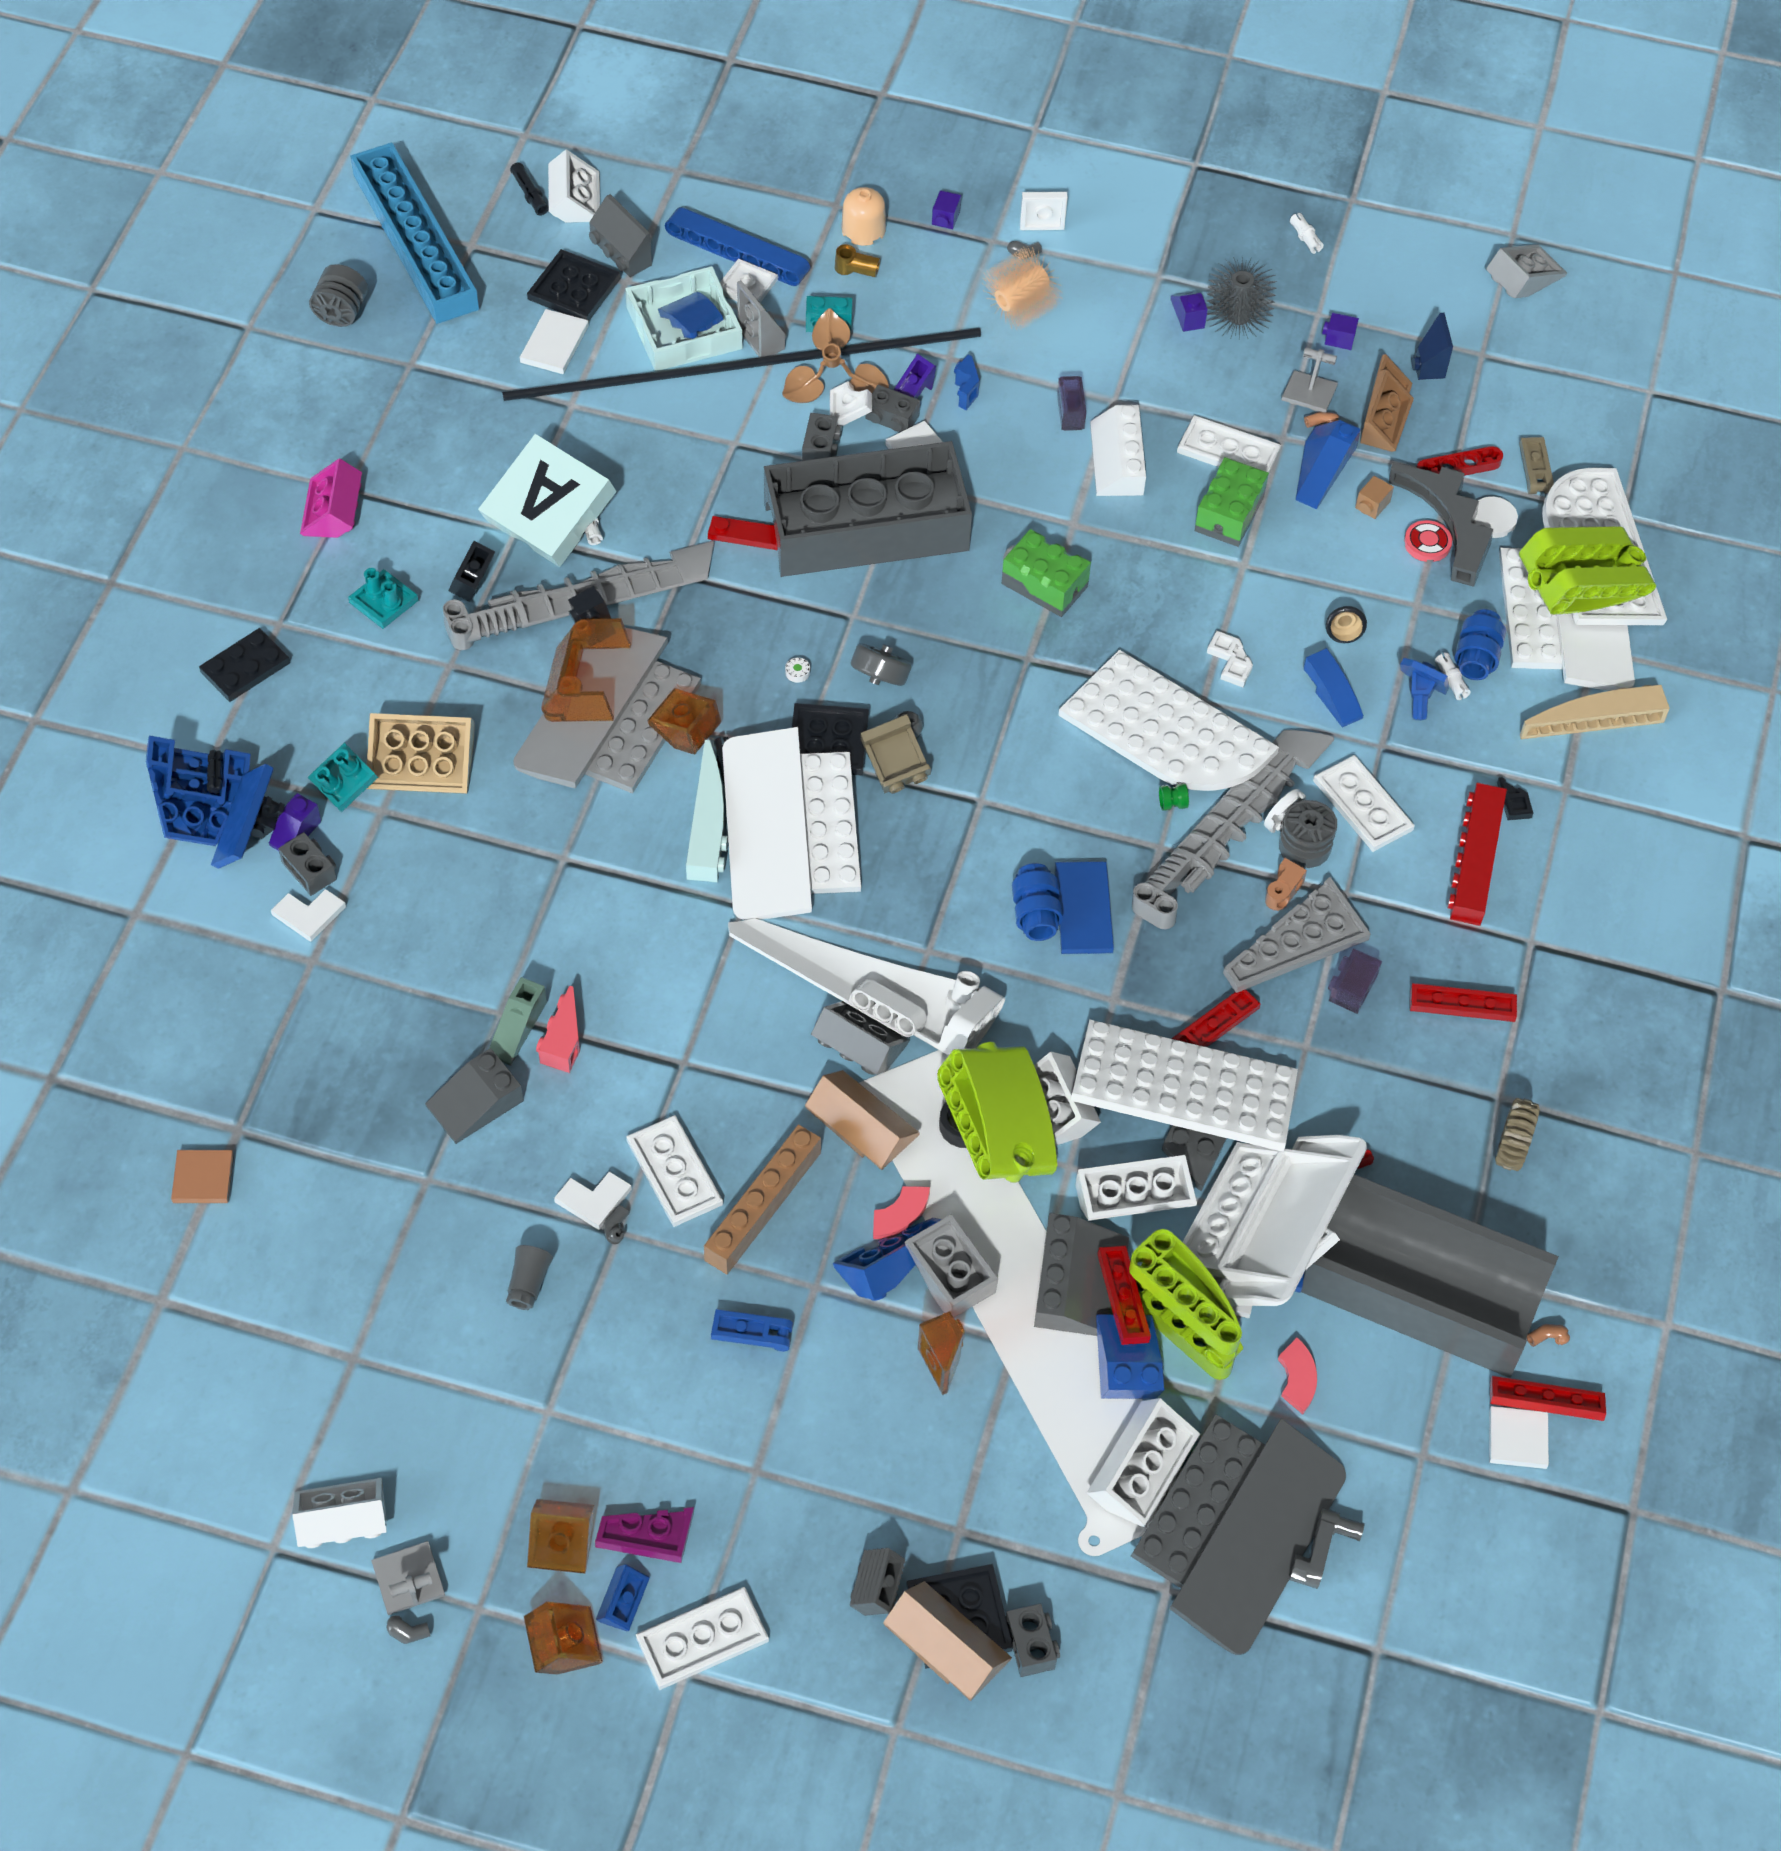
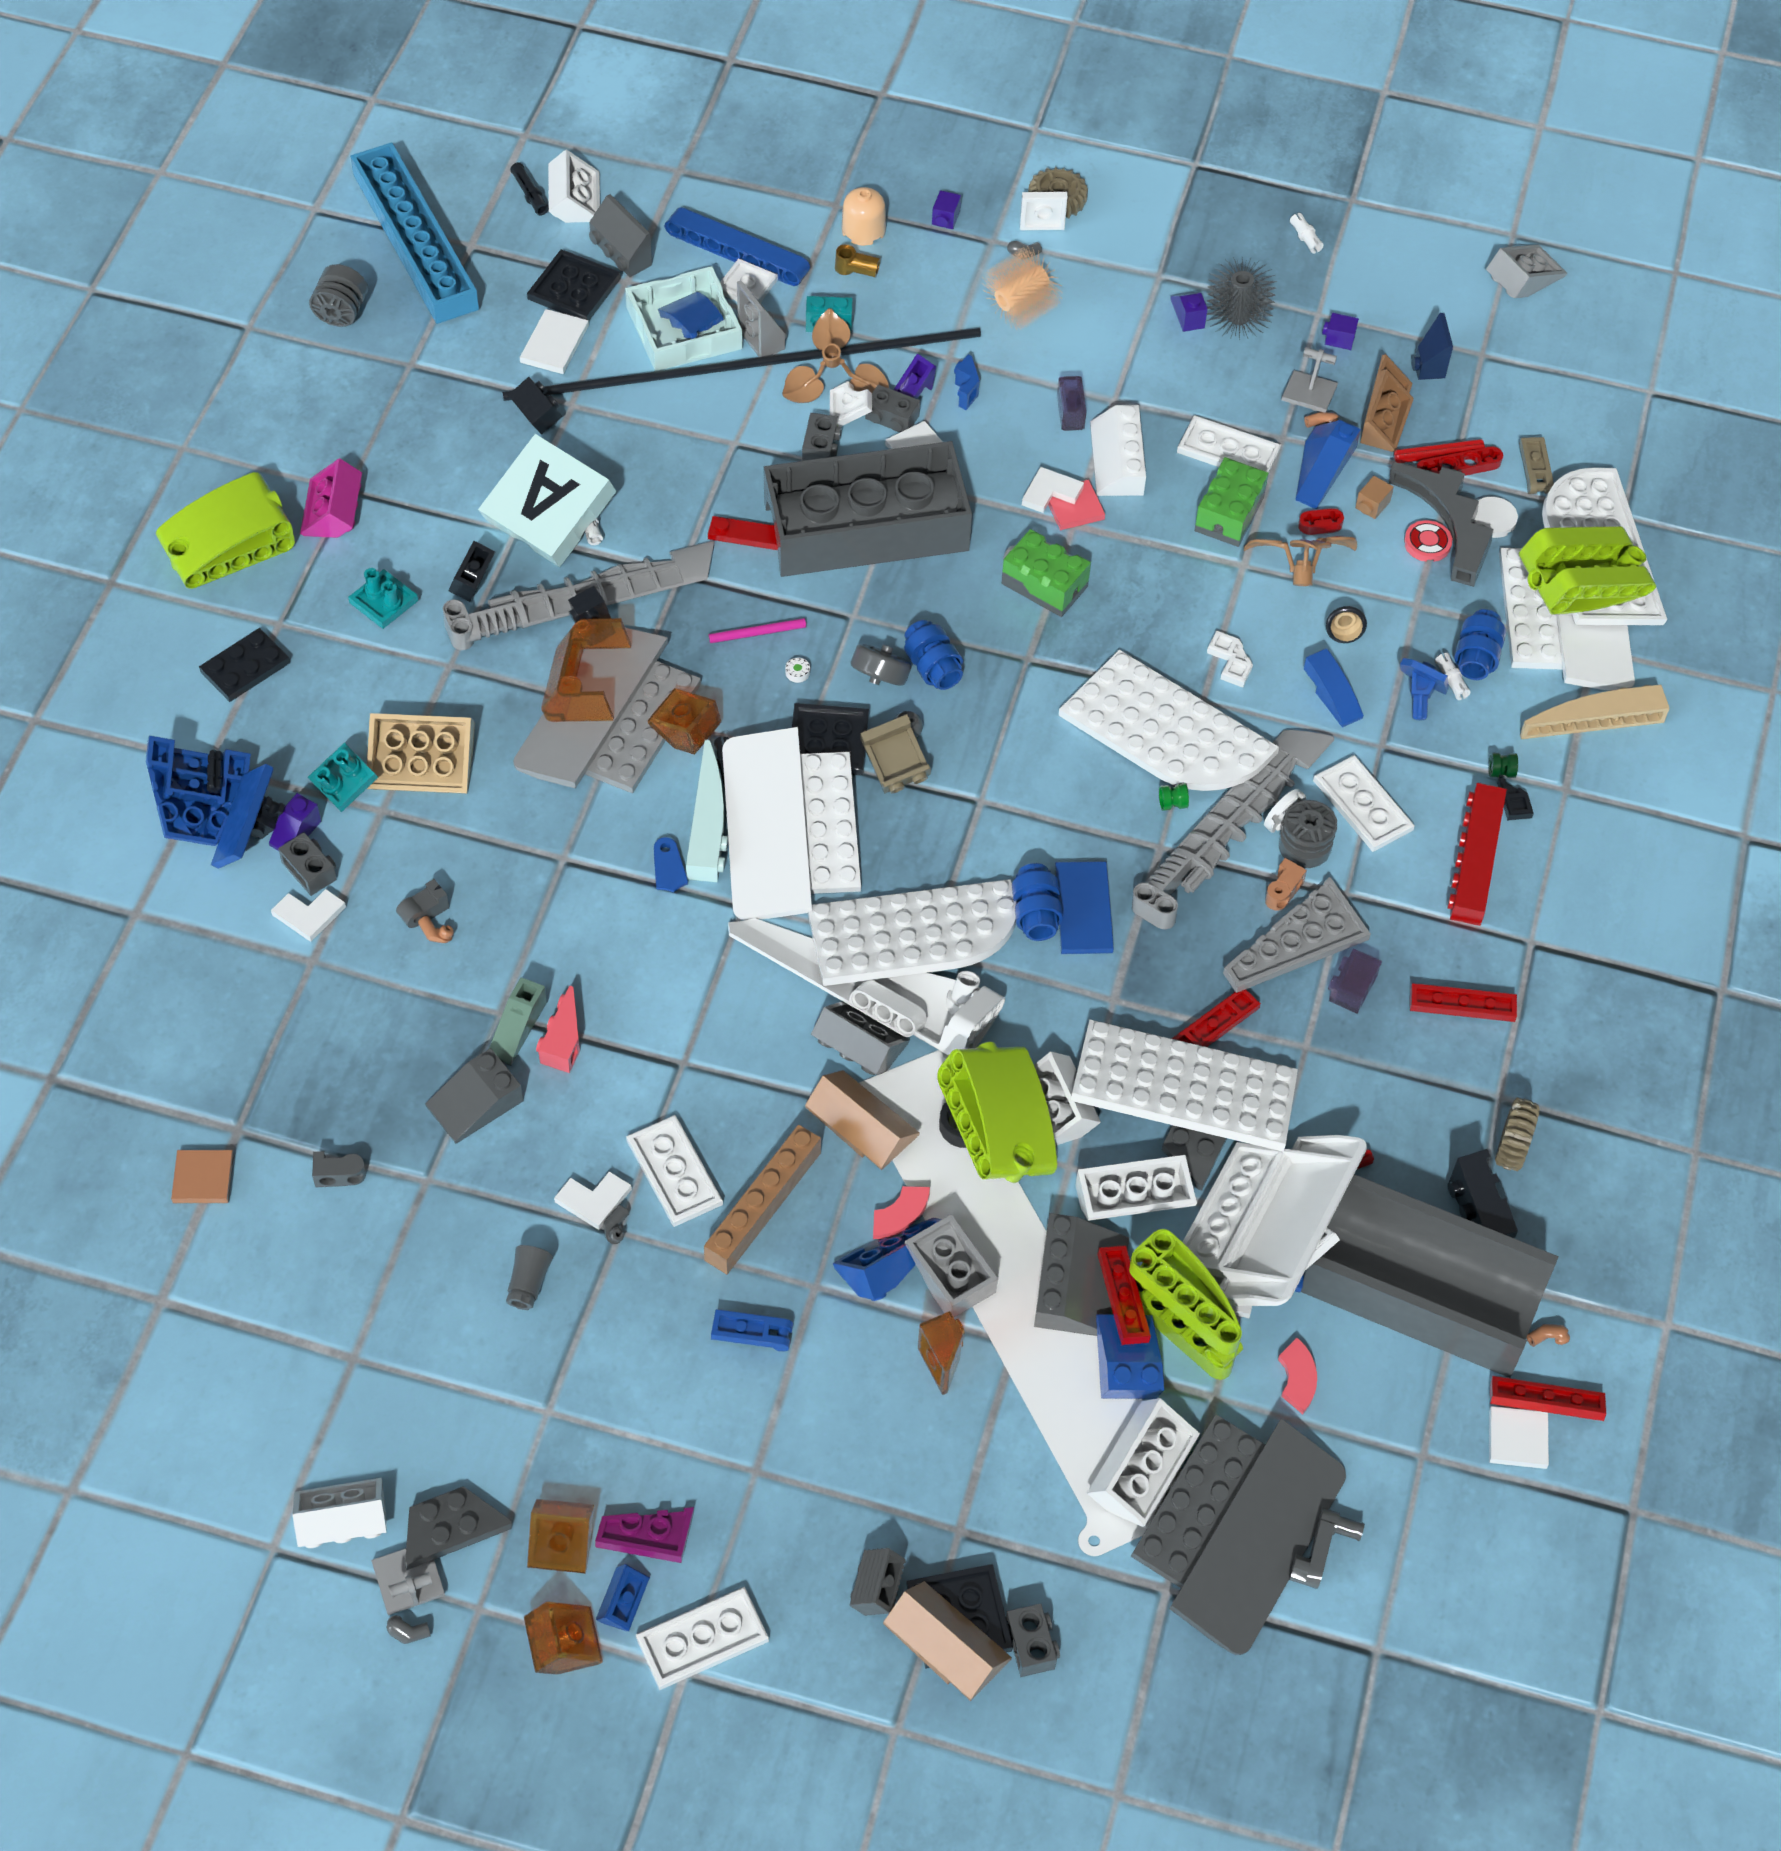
(226, 531): none -> lime panel
(337, 1171): none -> dark grey leg
(427, 902): none -> dark grey leg
(434, 934): none -> nougat arm
(449, 1525): none -> dark grey wing
(535, 405): none -> black brick
(668, 866): none -> blue piece
(757, 630): none -> dark pink bar
(911, 931): none -> white plate
(933, 654): none -> blue piece
(1048, 485): none -> white tile
(1062, 181): none -> dark tan gear
(1084, 511): none -> coral tile
(1303, 569): none -> medium nougat plant
(1321, 521): none -> red beam
(1425, 452): none -> red axle
(1478, 1196): none -> black wedge
(1503, 765): none -> dark green wheel

